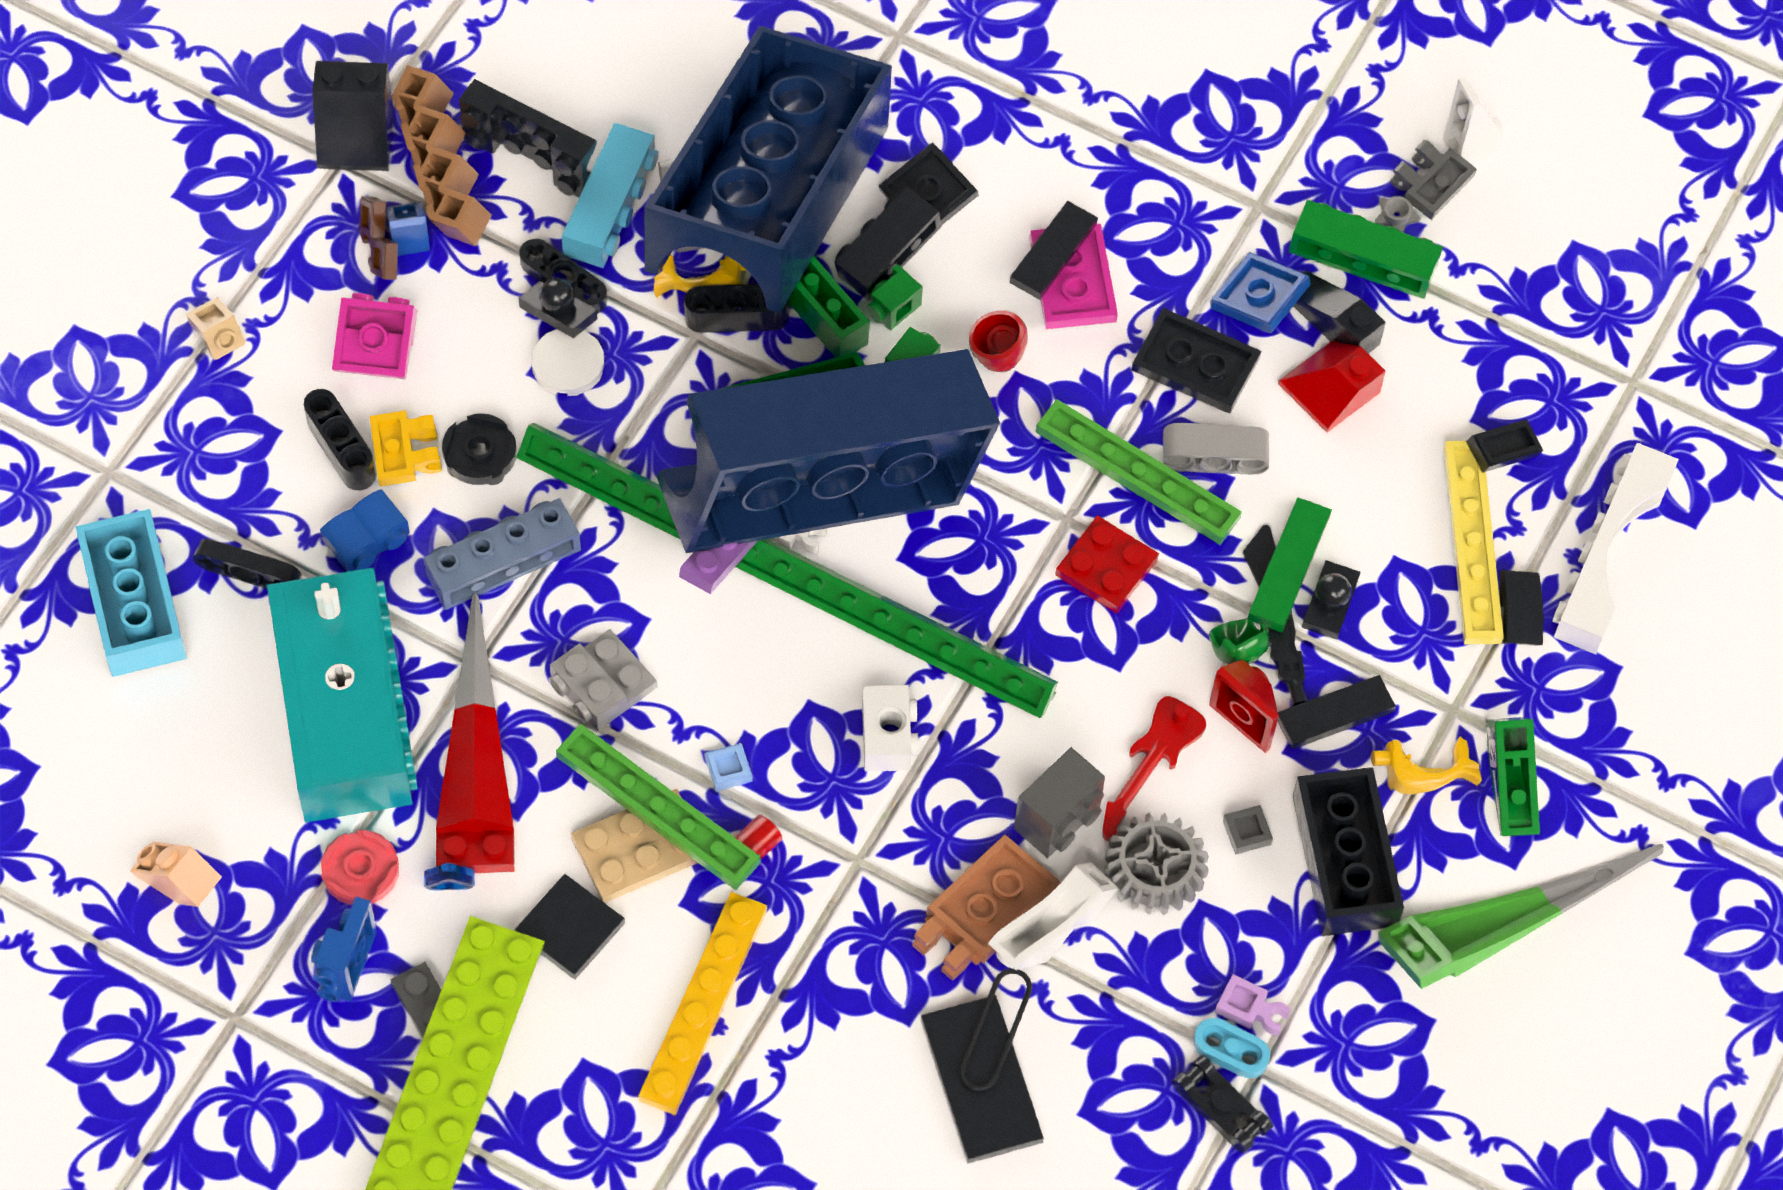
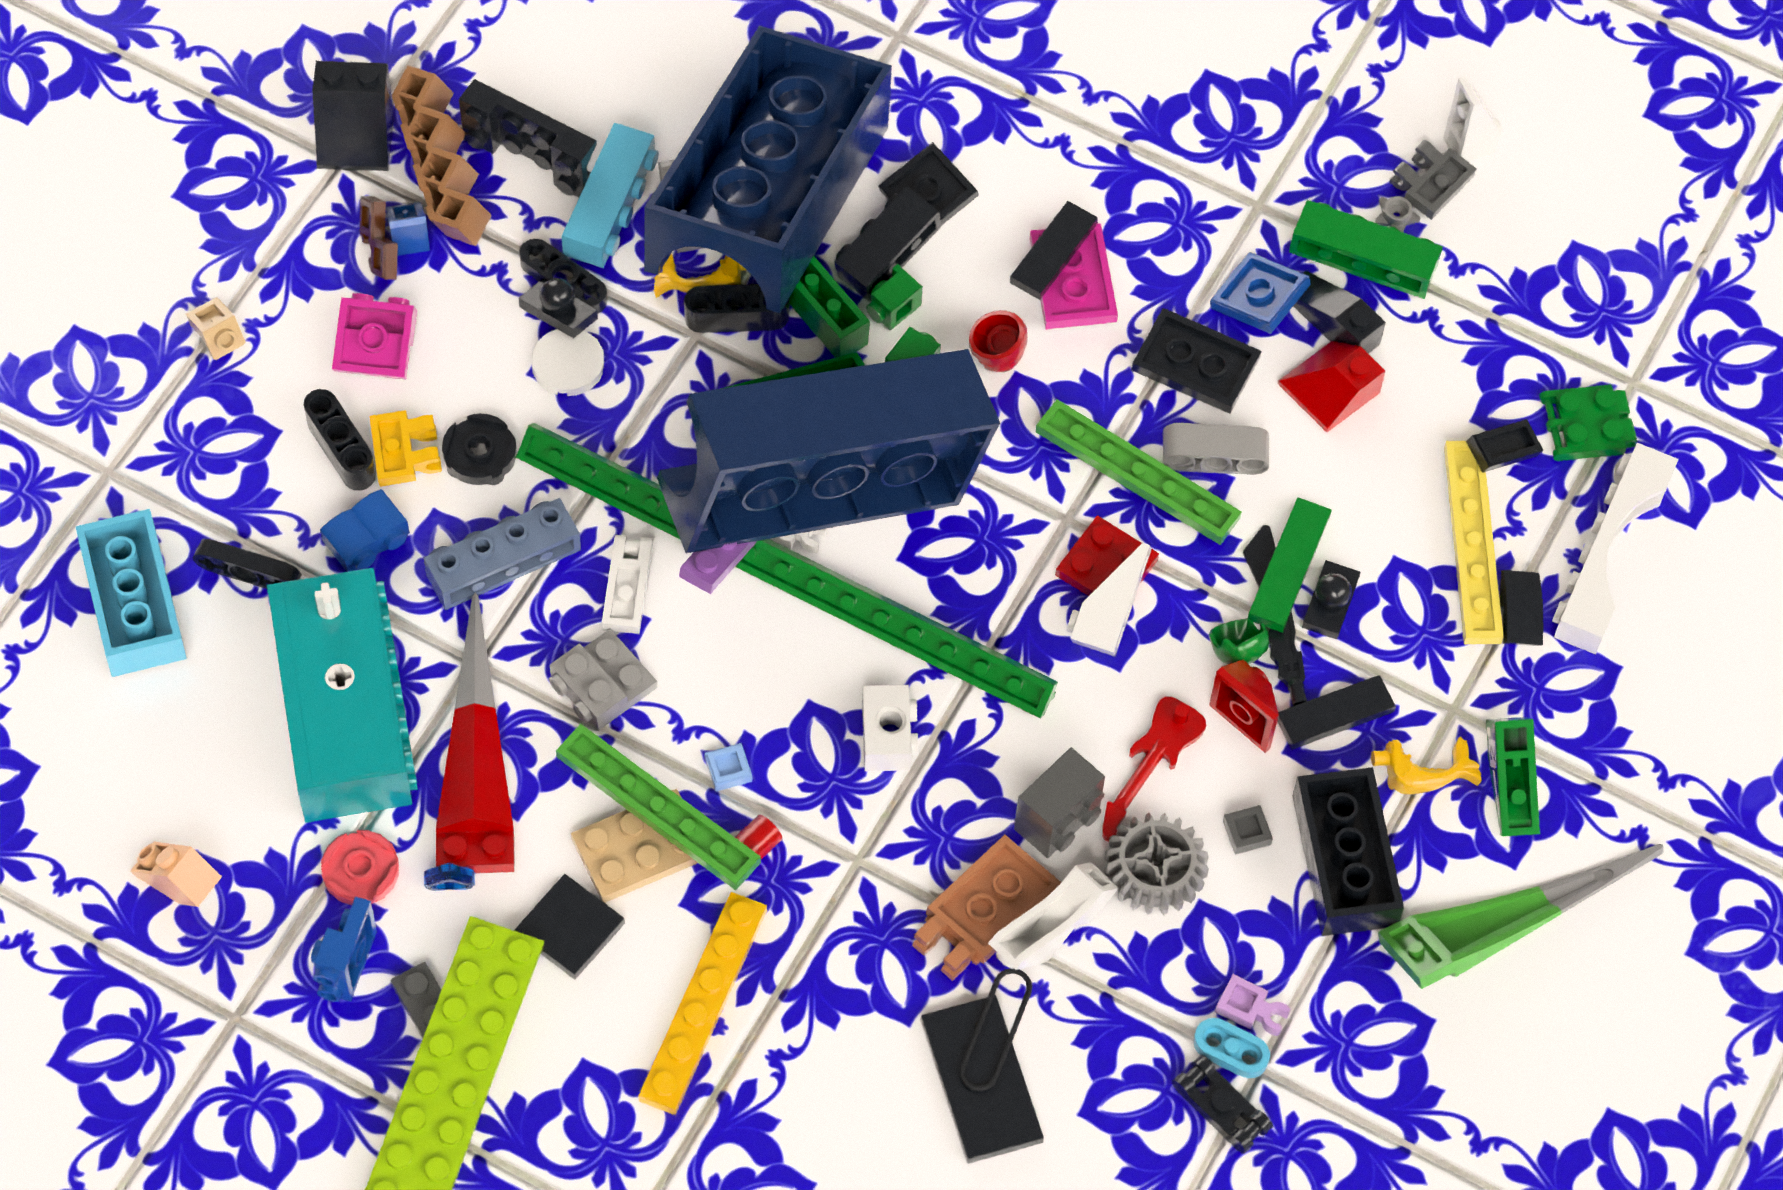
(627, 585): none -> white plate
(1107, 610): none -> white slope
(1592, 422): none -> green plate

